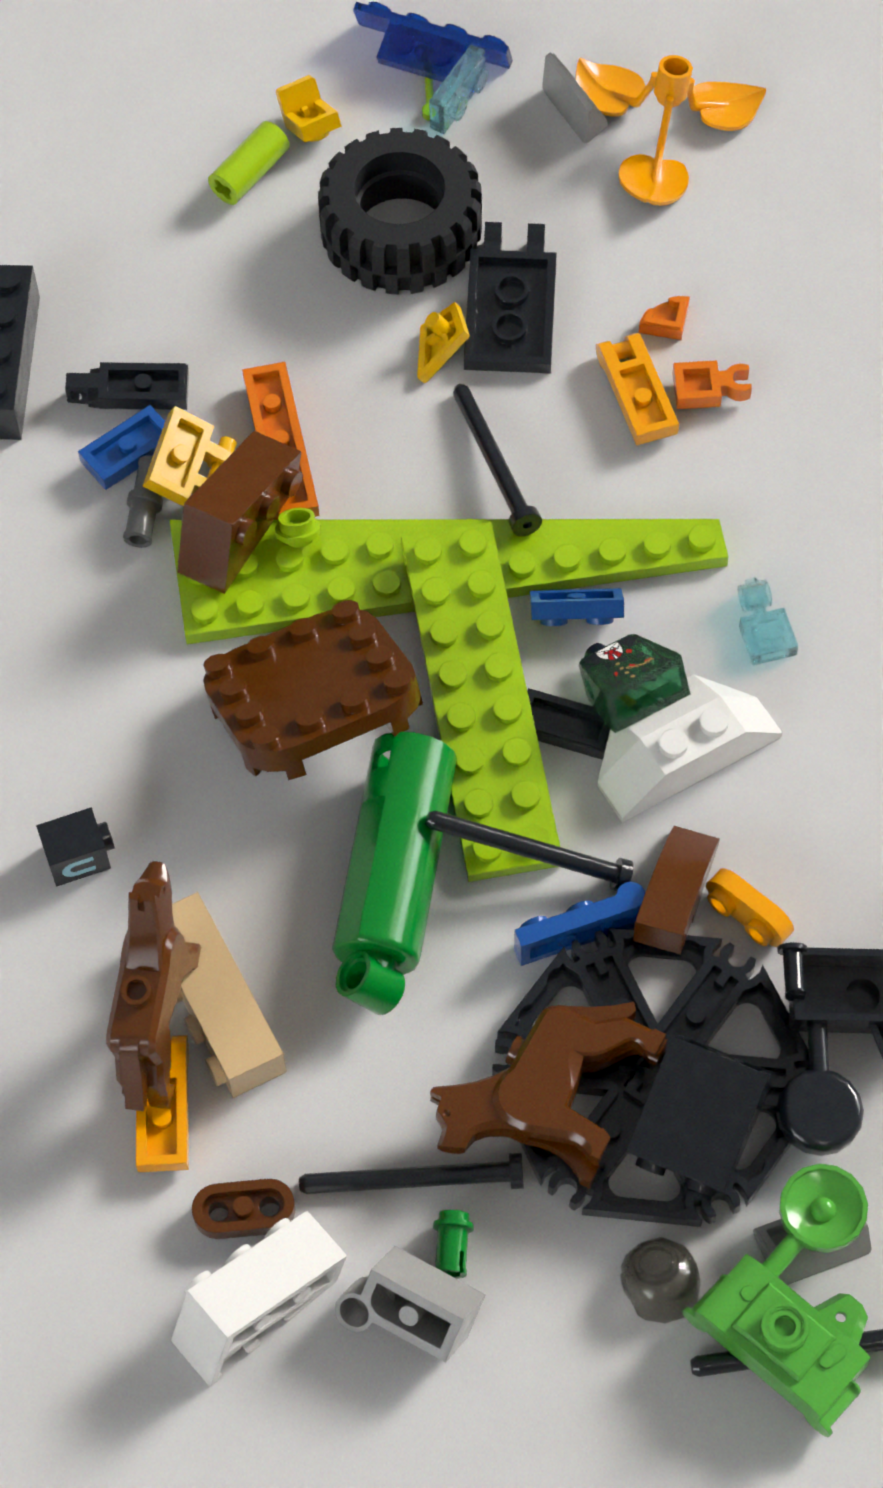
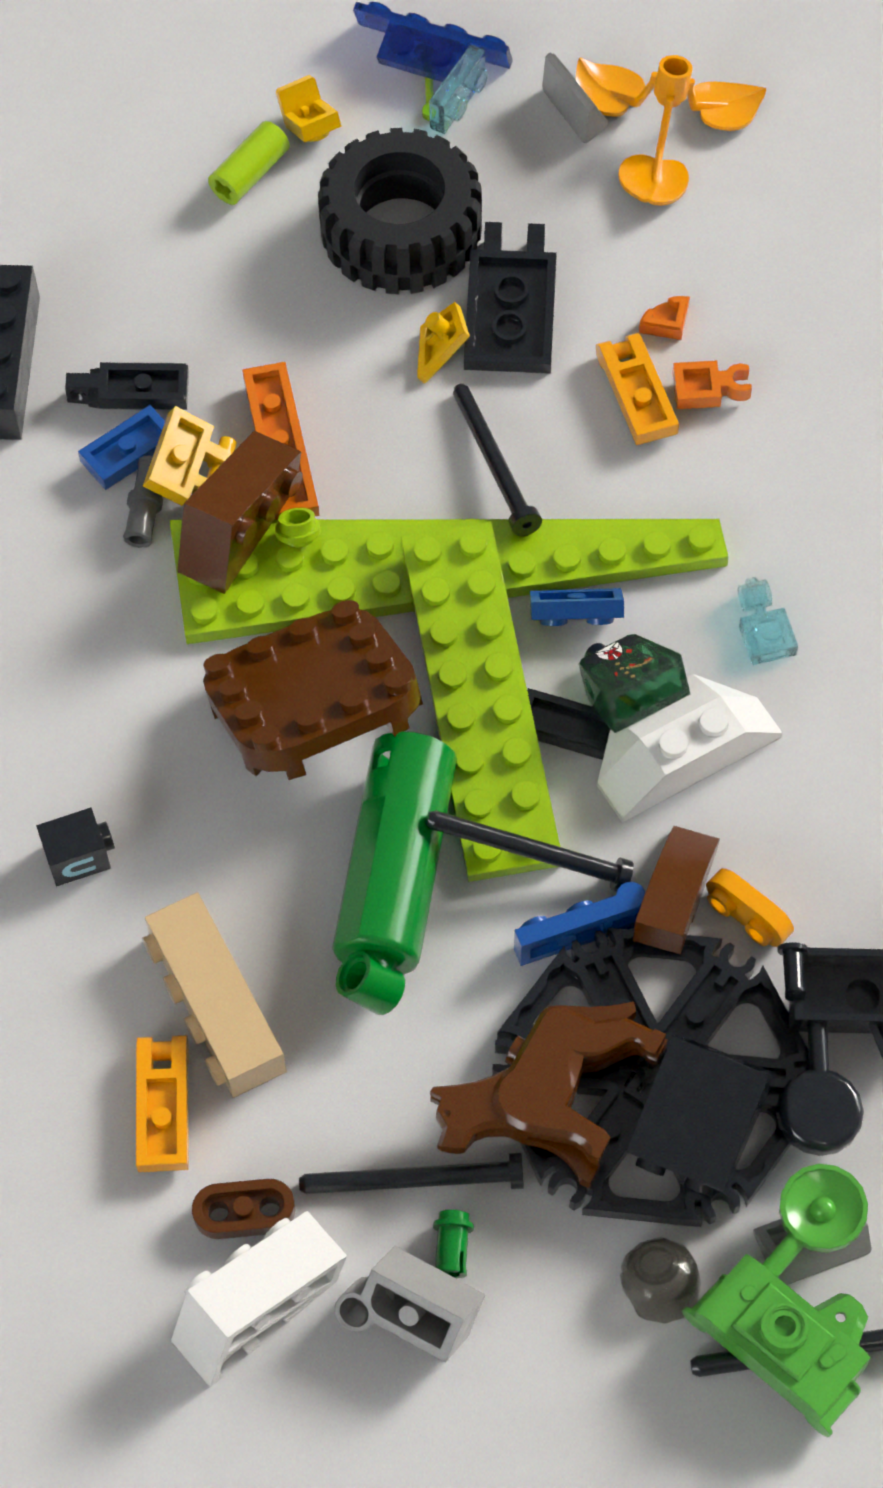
(147, 991): reddish brown animal -> none

